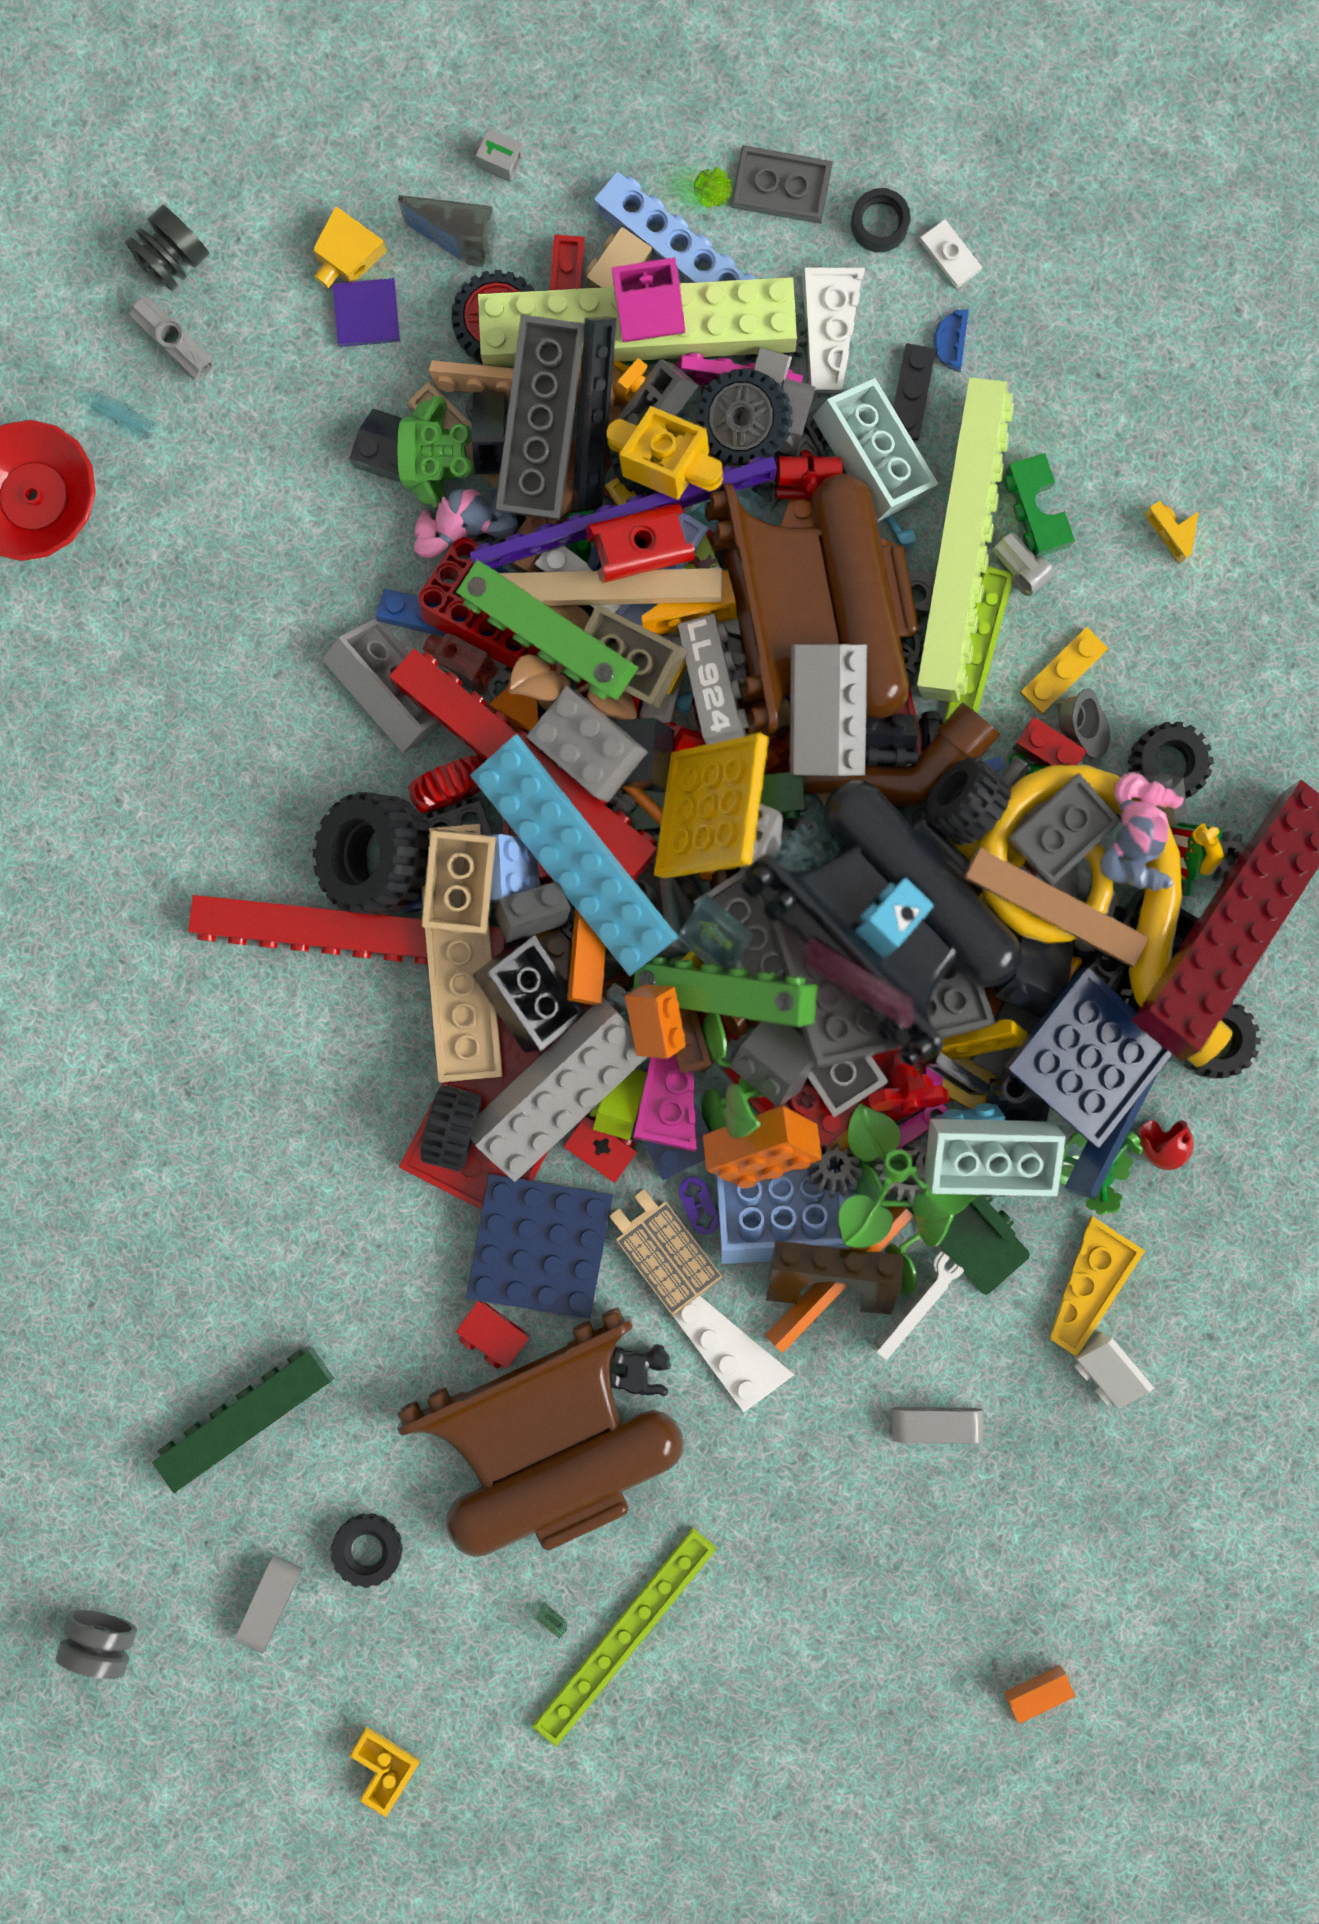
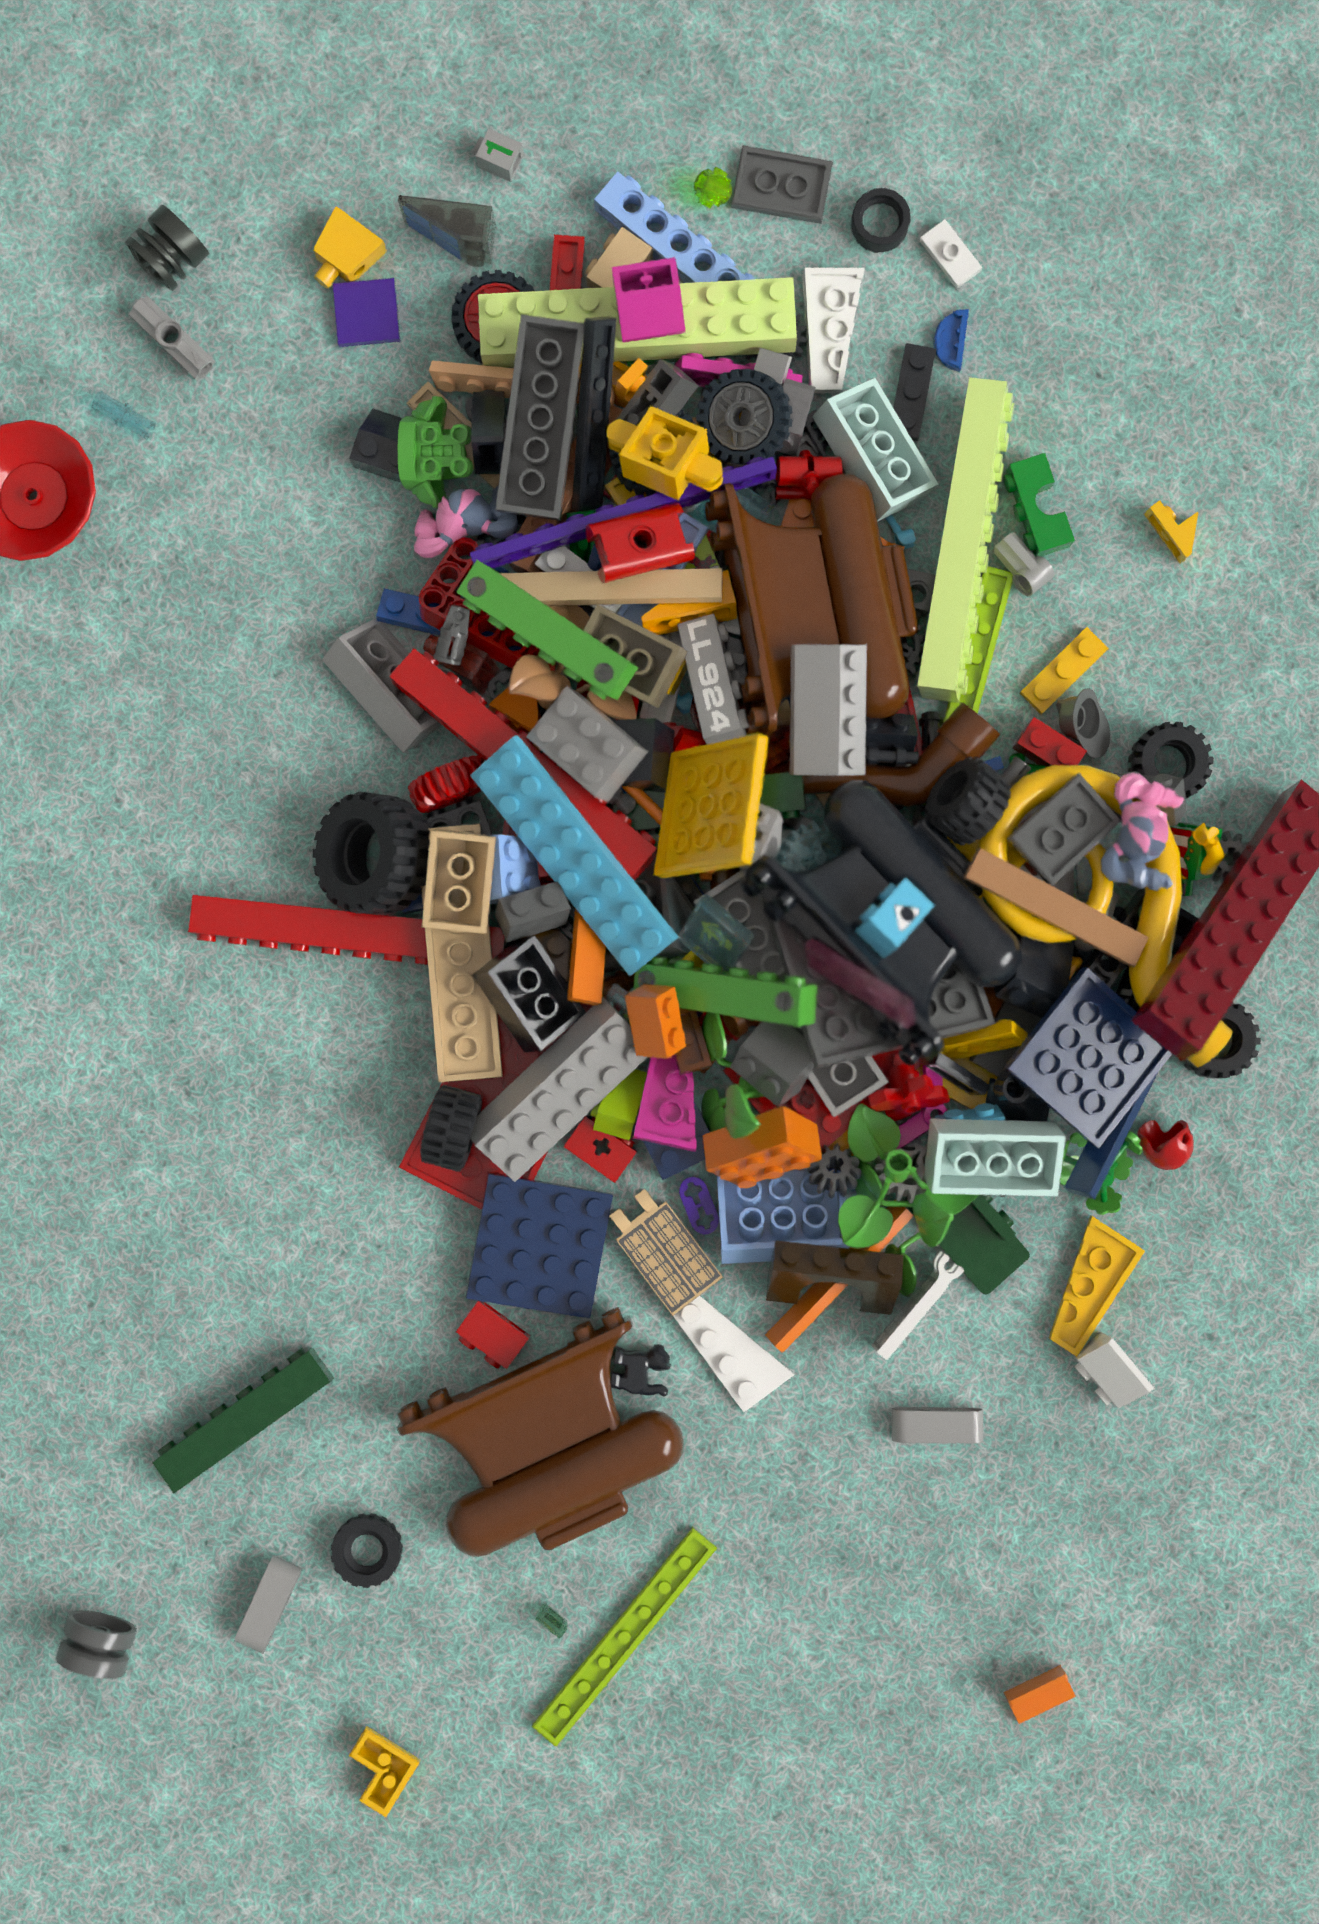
(457, 626): none -> dark grey hinge

